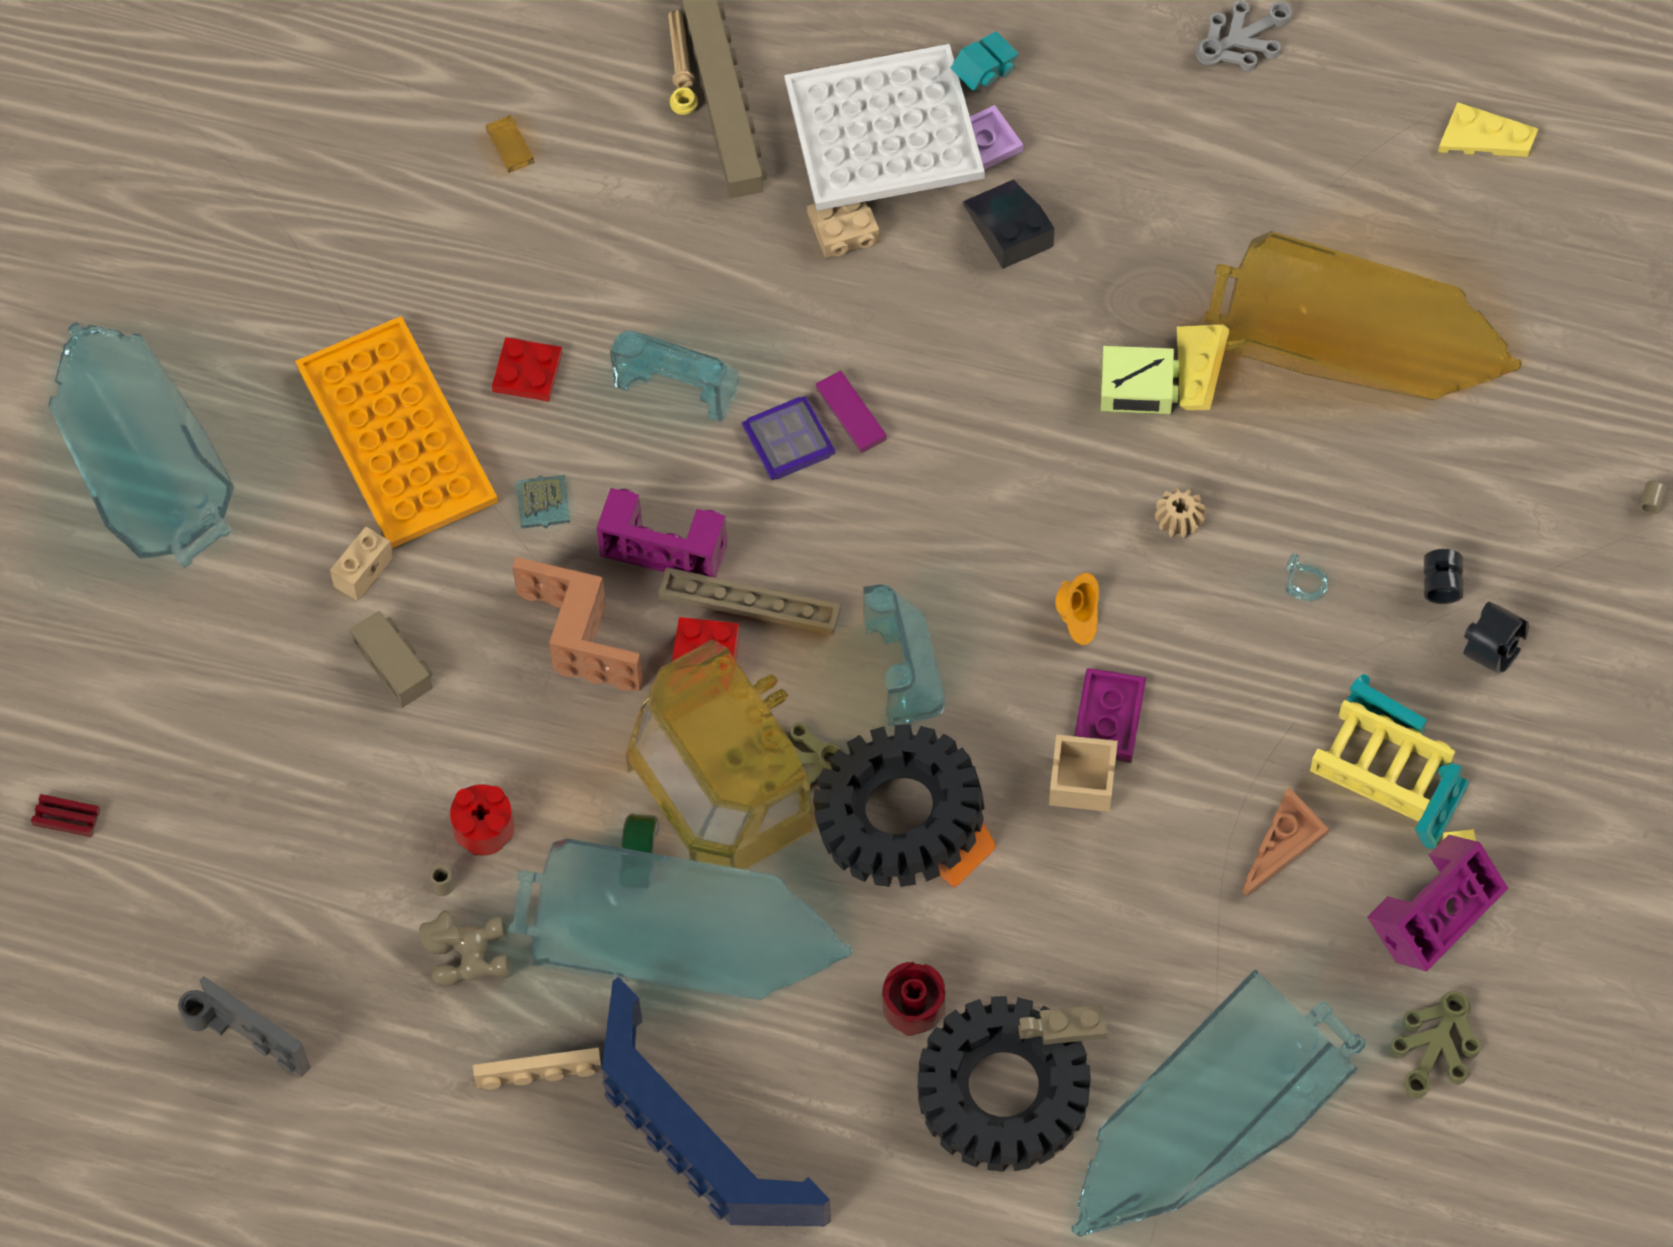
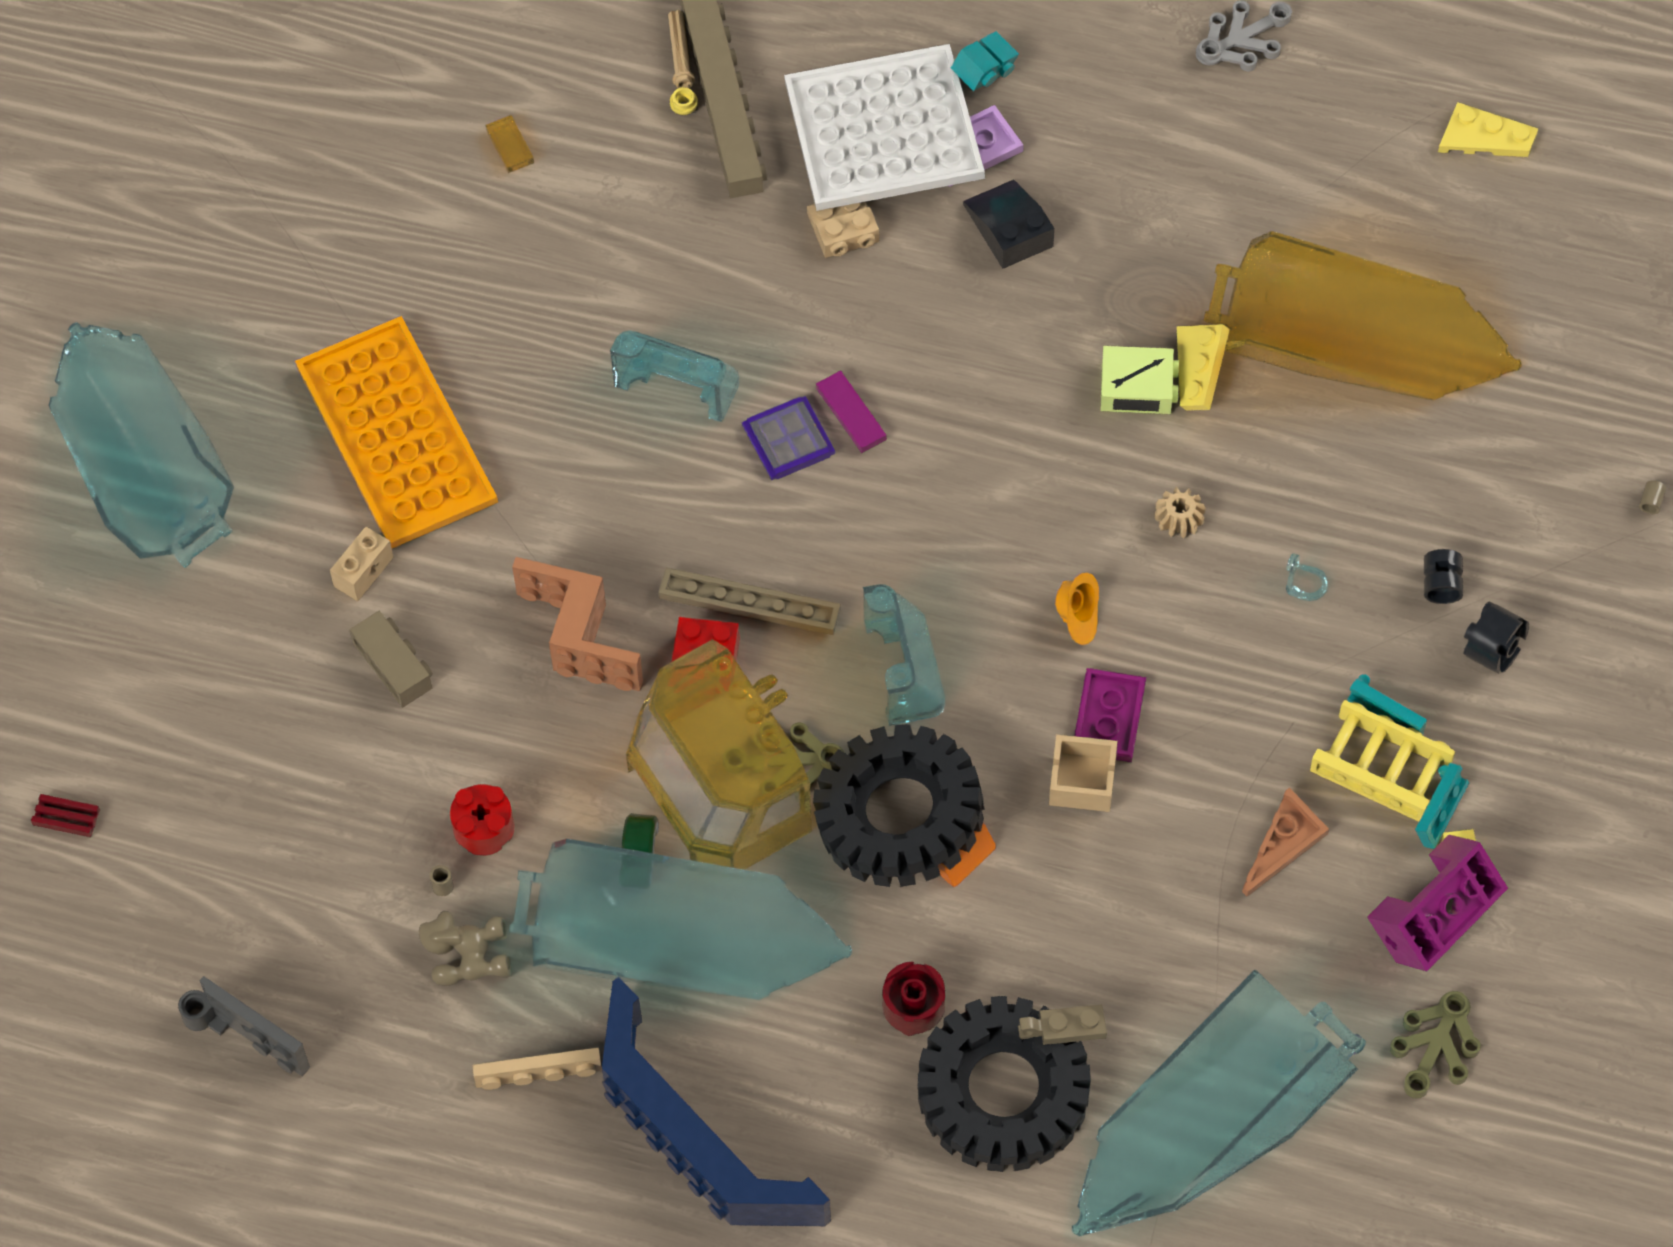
(527, 369): red plate -> none
(543, 501): piece -> none
(627, 541): magenta plate -> none

